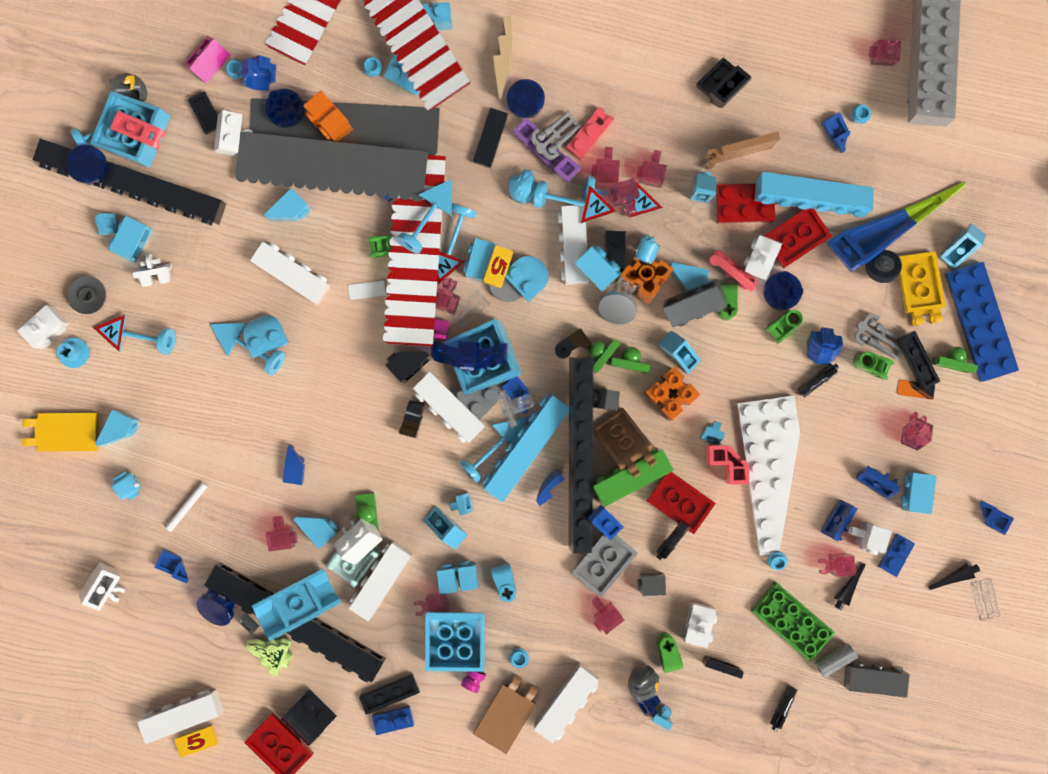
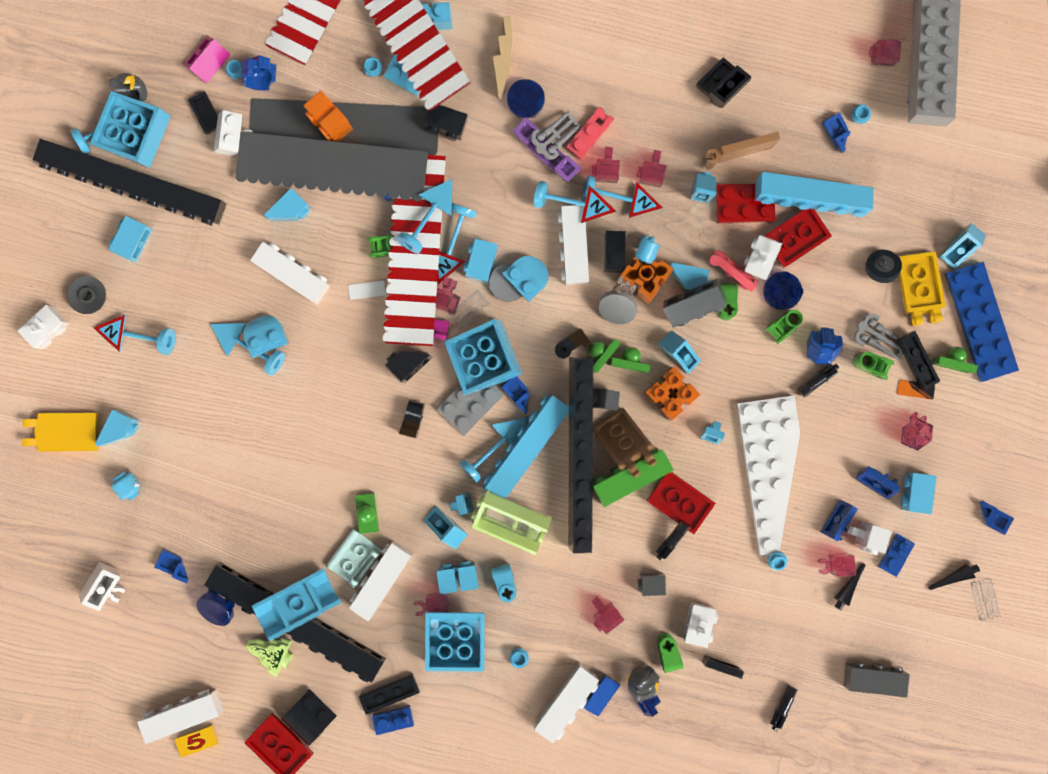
(73, 352): medium azure gear -> none
(86, 164): clear blue tile -> none
(106, 224): medium azure tile -> none
(137, 129): coral plate -> none
(144, 274): white hips -> none
(187, 505): white bar -> none
(248, 623): dark grey tile -> none
(281, 537): clear pink brick -> none
(284, 108): clear blue tile -> none
(293, 467): blue slope -> none
(317, 529): medium azure slope -> none
(357, 541): white brick -> none
(446, 122): none -> black brick
(449, 407): white brick -> none
(469, 356): clear blue plate -> none
(472, 681): dark pink wheel -> none
(490, 138): black tile -> none
(497, 266): yellow tile -> none
(506, 715): medium nougat tile -> none
(510, 522): none -> yellowish green door
(514, 406): clear tile -> none
(522, 187): medium azure hair -> none
(549, 483): blue slope -> none
(598, 267): medium azure brick -> none
(599, 699): none -> blue slope
(604, 564): light grey plate -> none
(605, 522): blue plate -> none
(624, 194): clear pink brick -> none
(662, 718): medium azure tile -> none
(735, 467): coral brick -> none
(792, 621): bright green tile -> none
(836, 660): light grey axle -> none
(868, 240): blue plate -> none

